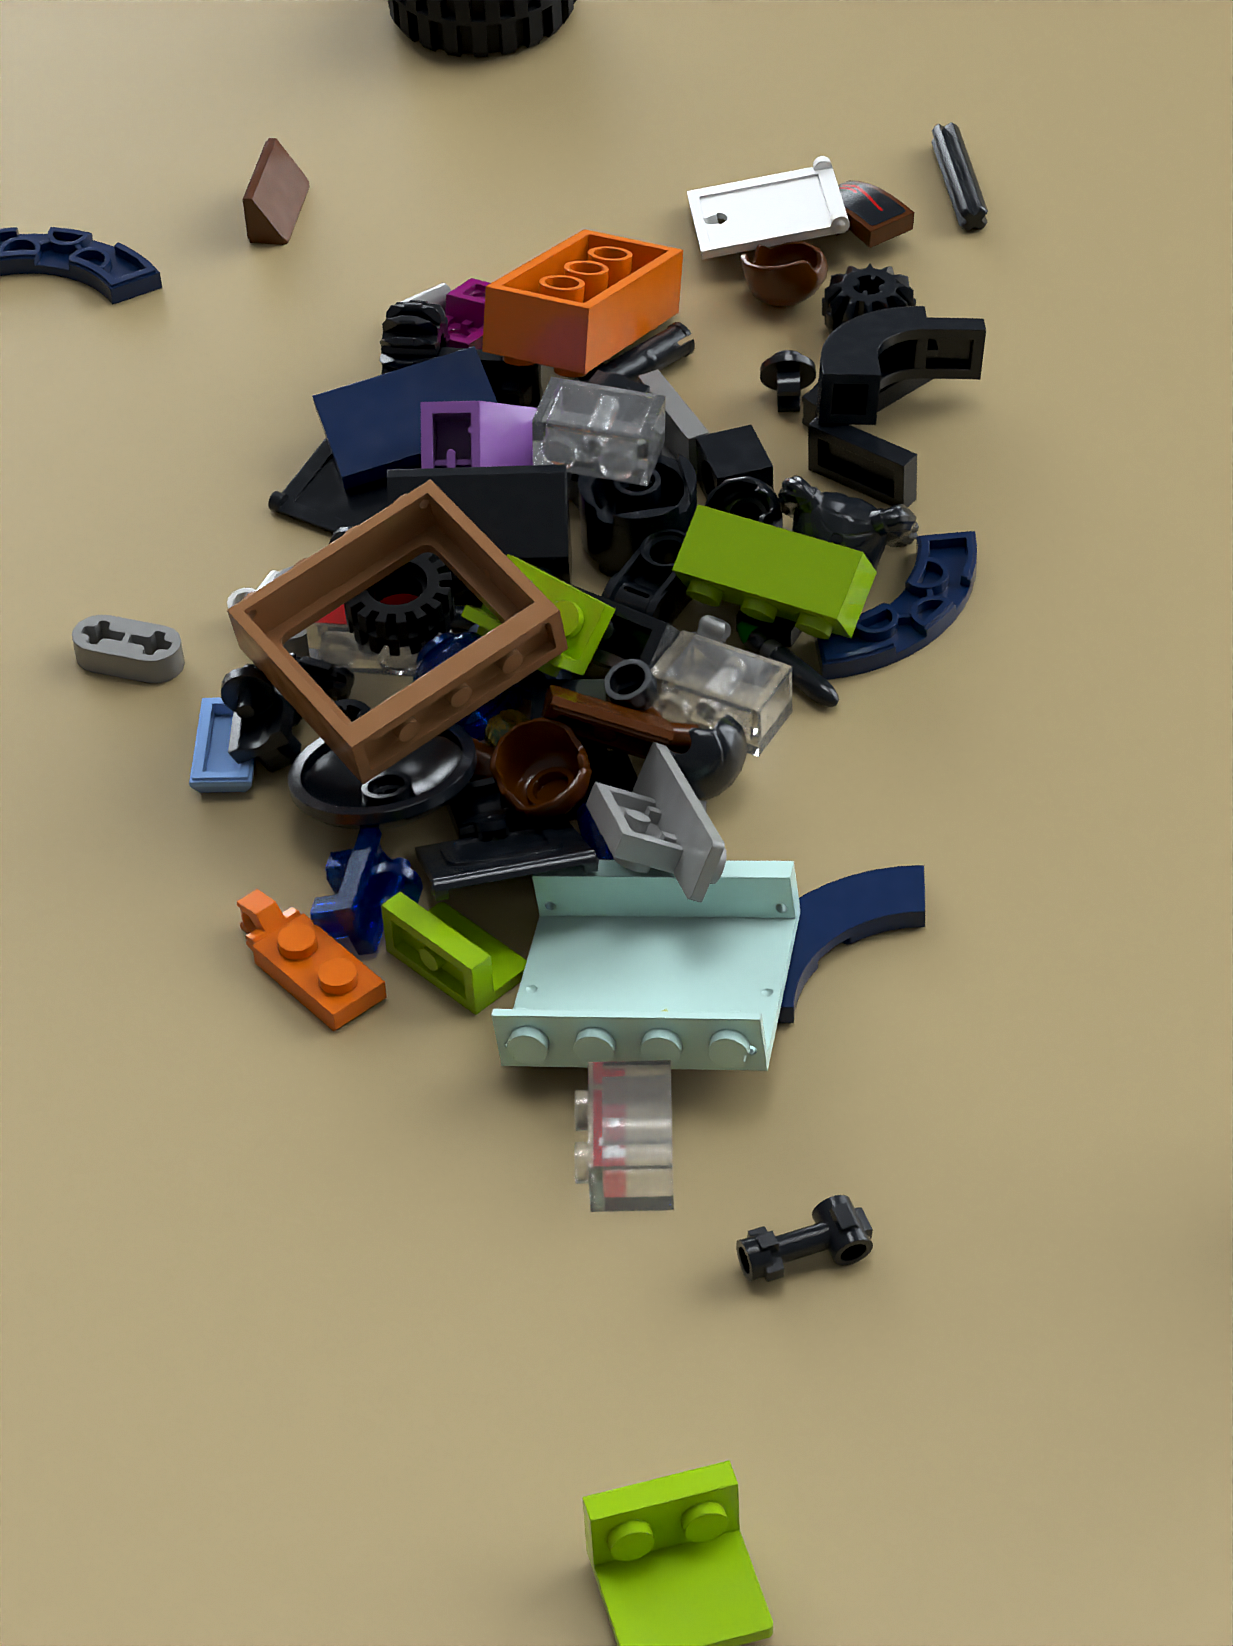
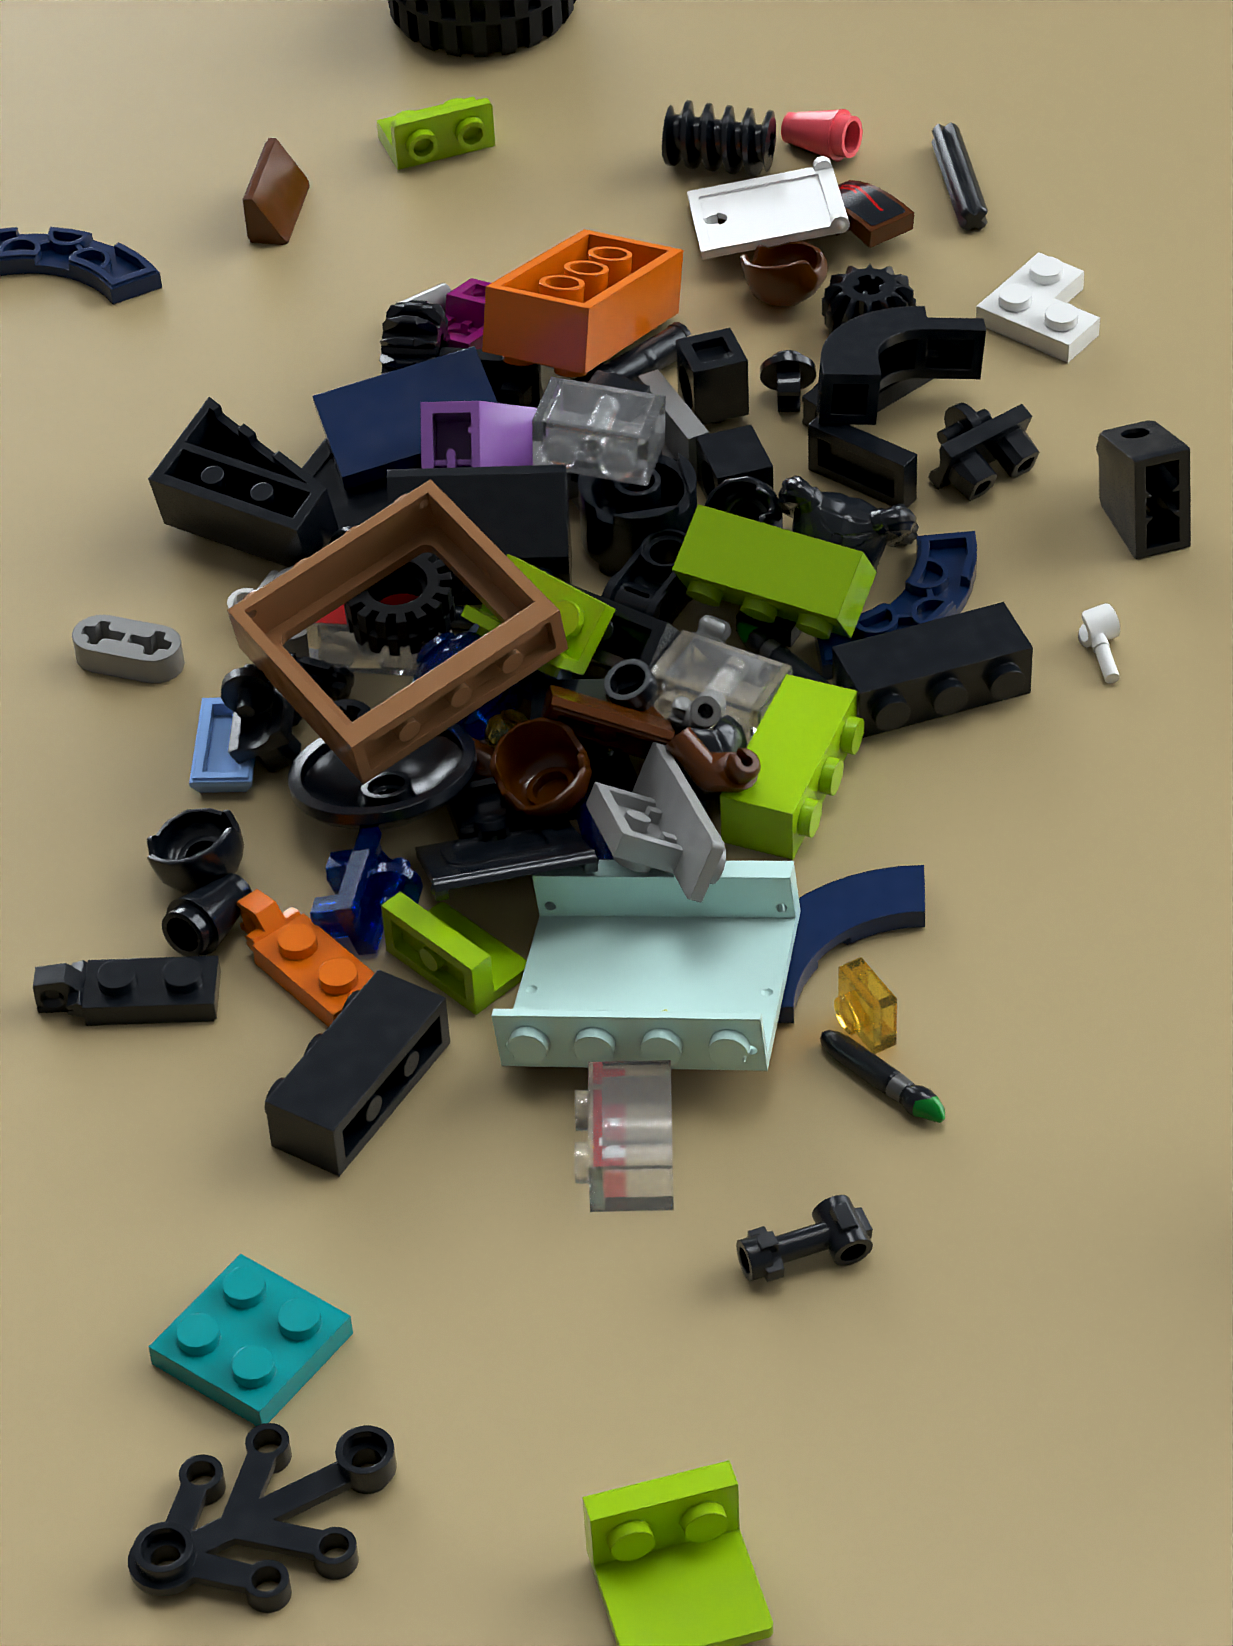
(131, 990): none -> black hinge
(196, 848): none -> black hair
(204, 916): none -> black cone
(240, 492): none -> black wedge
(251, 1340): none -> teal plate
(258, 1519): none -> black plant
(357, 1072): none -> black brick
(437, 131): none -> lime bracket
(700, 713): none -> light grey arm
(713, 376): none -> black brick
(714, 769): none -> reddish brown arm
(719, 139): none -> black piece
(801, 762): none -> lime brick
(824, 132): none -> coral cone
(866, 1006): none -> clear yellow plate
(915, 1098): none -> black piece
(935, 668): none -> black brick
(975, 440): none -> black hips
(1036, 309): none -> white plate
(1099, 627): none -> white hand
(1144, 468): none -> black torso

